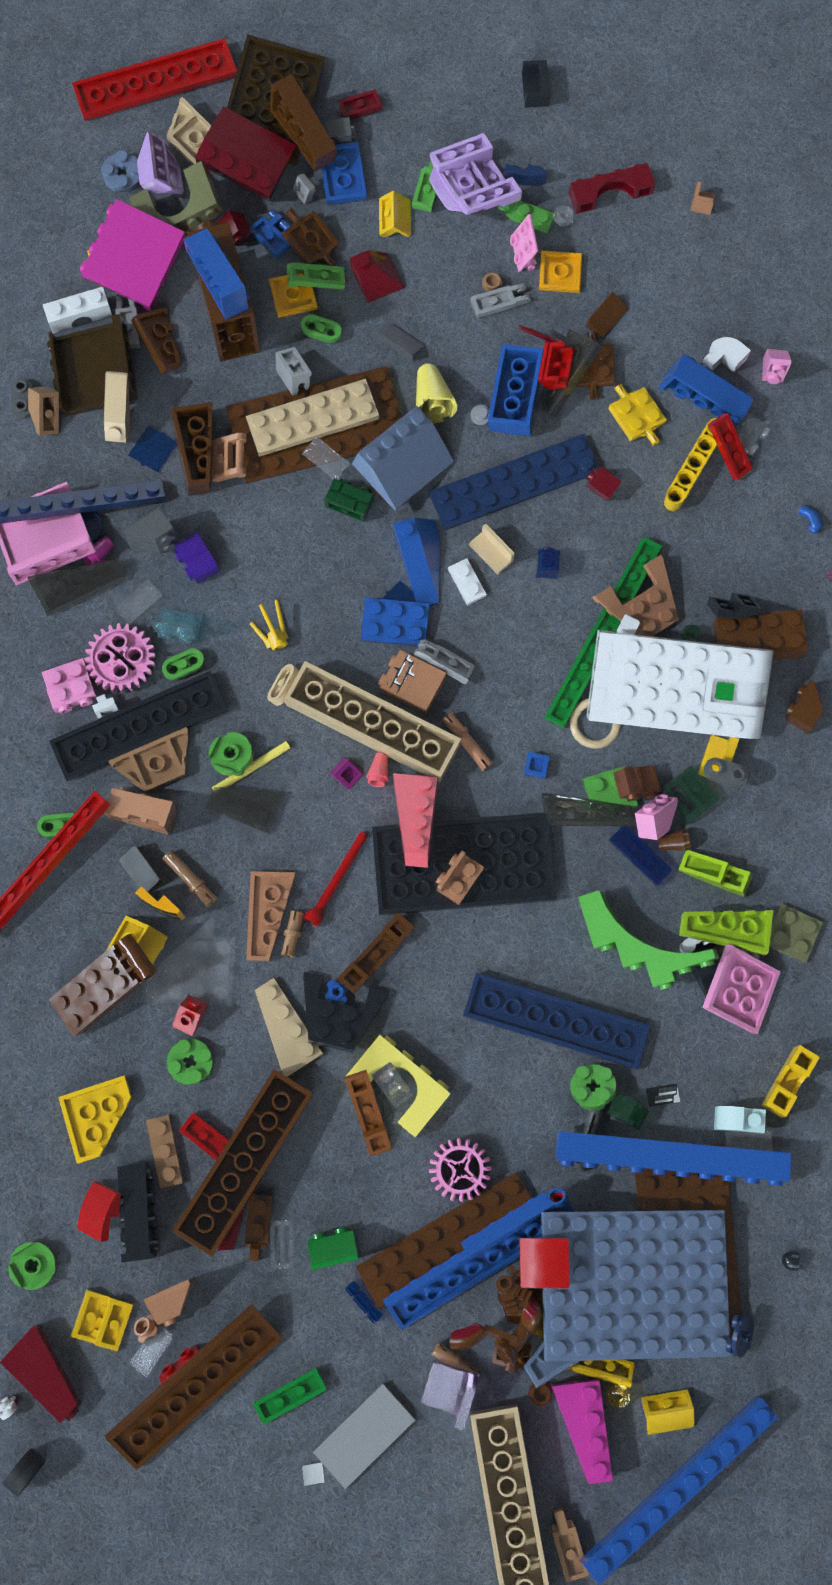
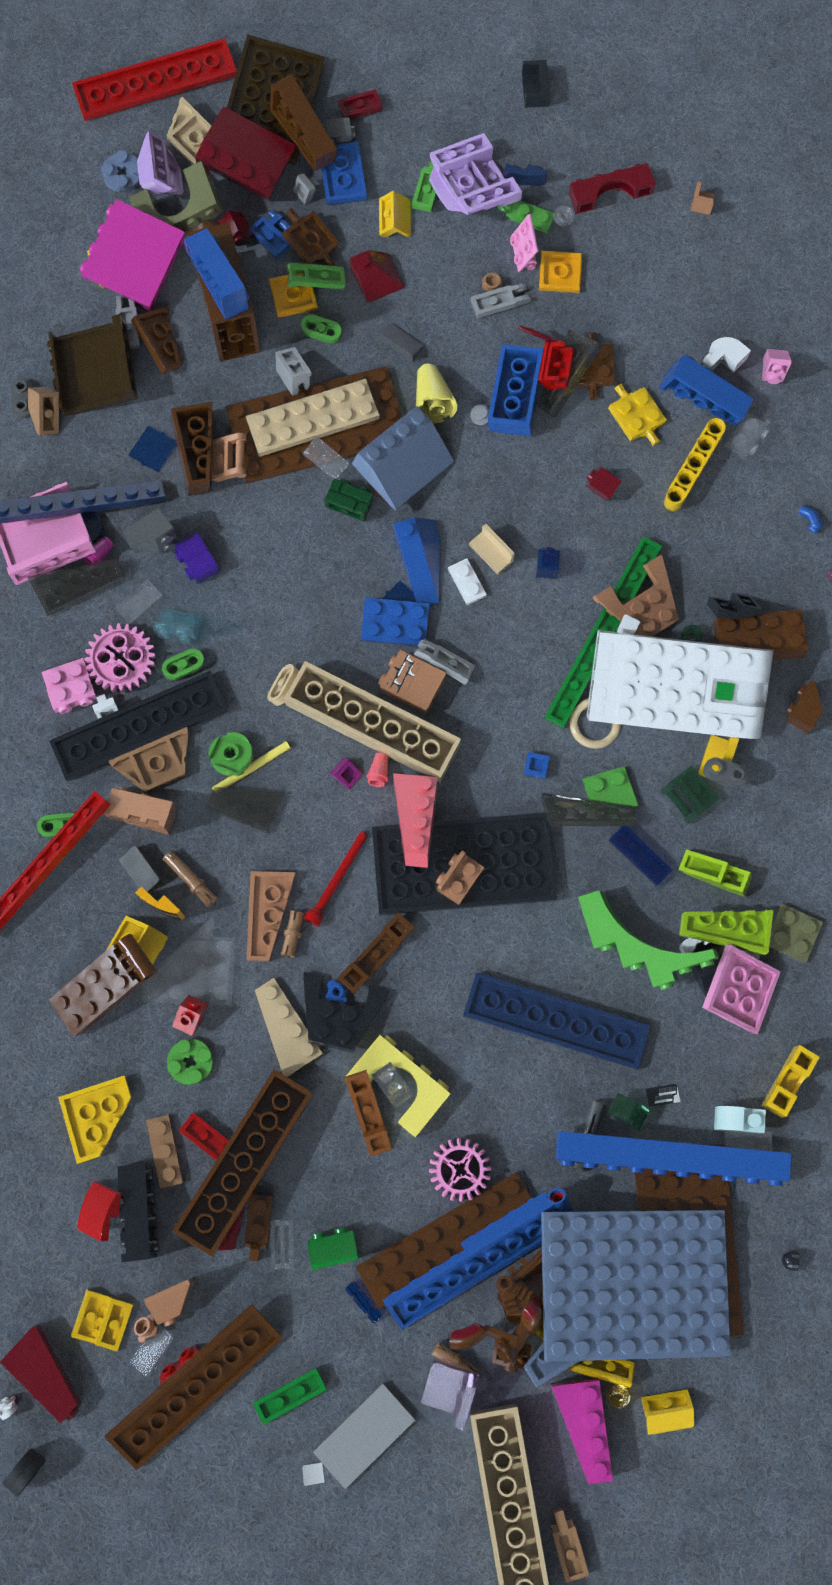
(20, 1261): bright green plate -> none
(86, 304): white arch -> none
(116, 407): tan slope -> none
(276, 639): yellow plant -> none
(467, 741): nougat pin -> none
(513, 482): dark blue plate -> none
(541, 1395): reddish brown plate -> none
(544, 1263): red slope -> none
(593, 1074): bright green plate -> none
(606, 315): reddish brown slope -> none
(637, 782): copper brick -> none
(656, 817): bright pink slope -> none
(677, 840): reddish brown cone -> none
(678, 1489): blue brick -> none
(730, 446): red plate -> none
(742, 1335): dark blue piece -> none

